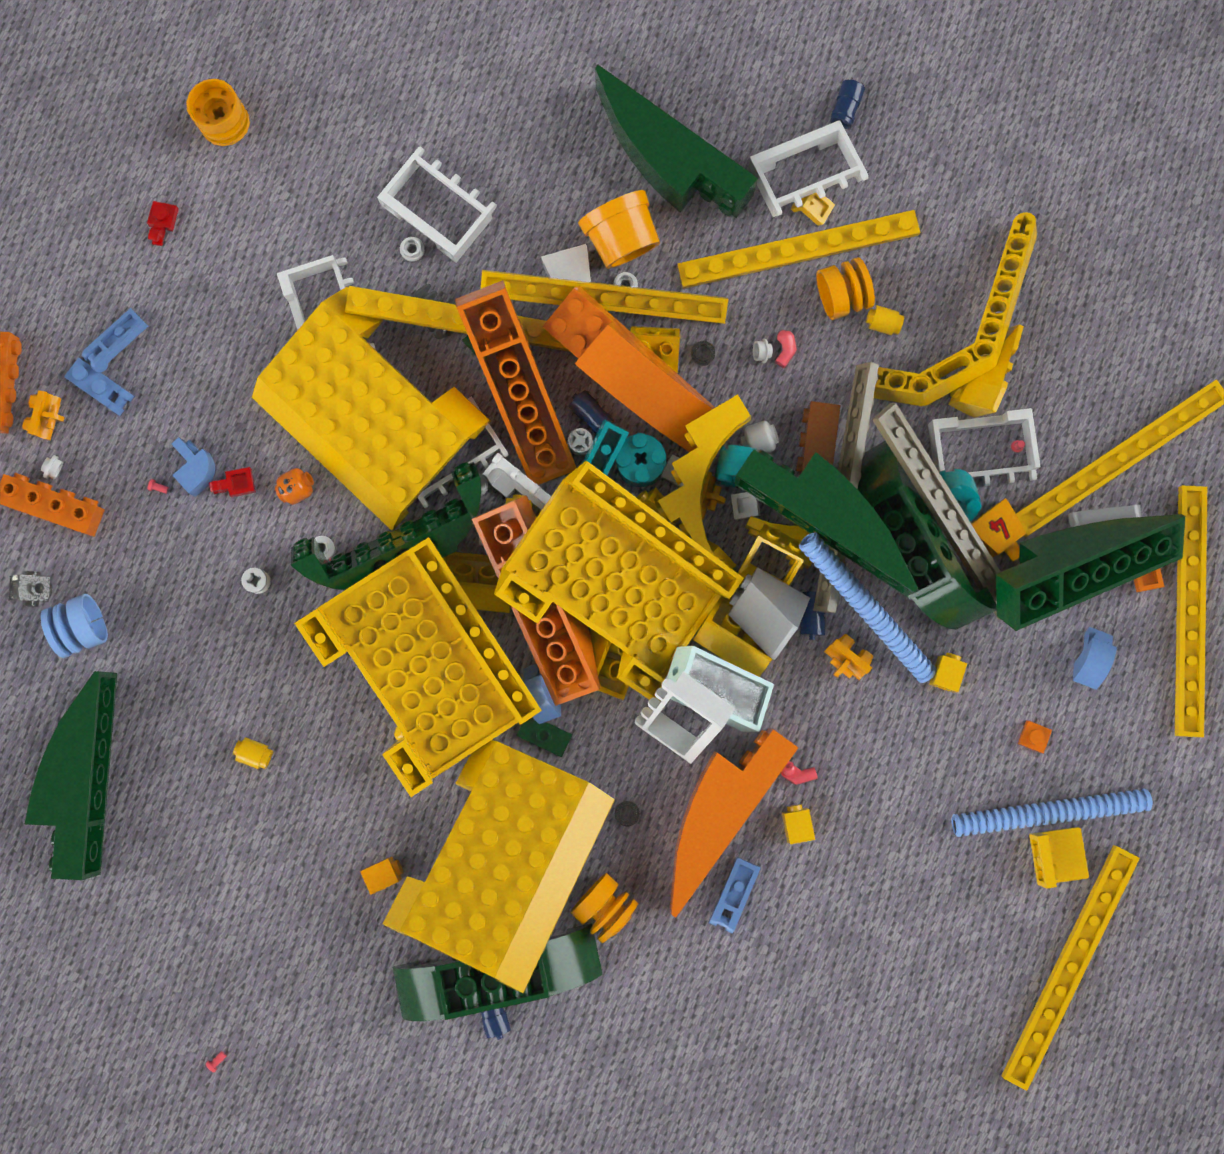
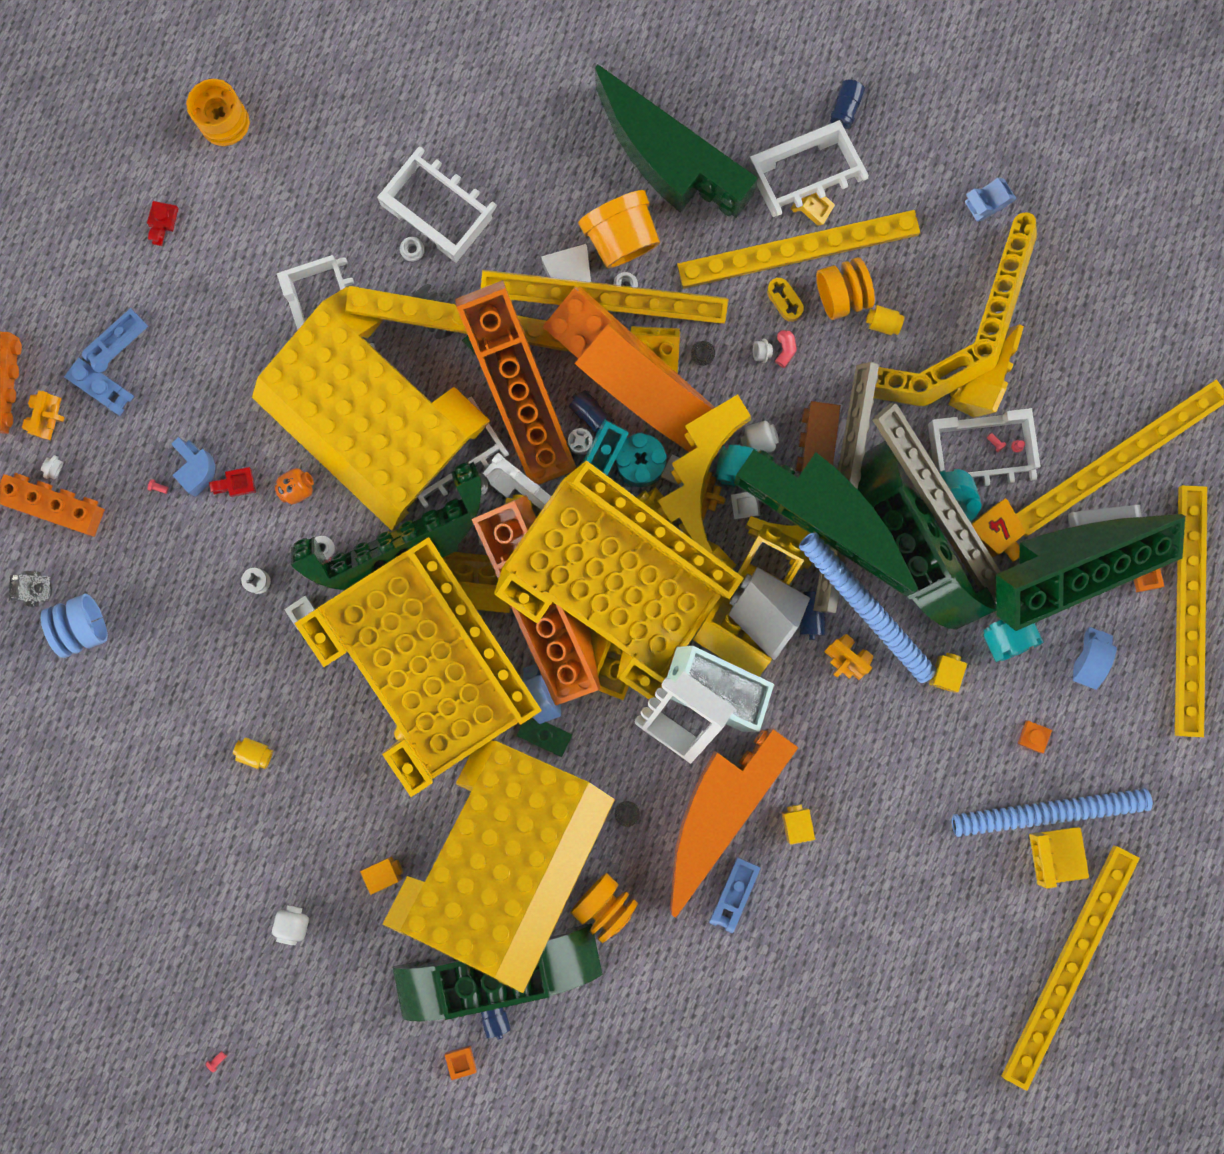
(74, 781): dark green slope -> none
(290, 925): none -> white head
(299, 609): none -> white plate
(460, 1062): none -> orange plate
(790, 296): none -> yellow beam
(798, 776): coral arm -> none
(989, 199): none -> medium blue brick
(996, 442): none -> coral piece
(1007, 642): none -> teal brick

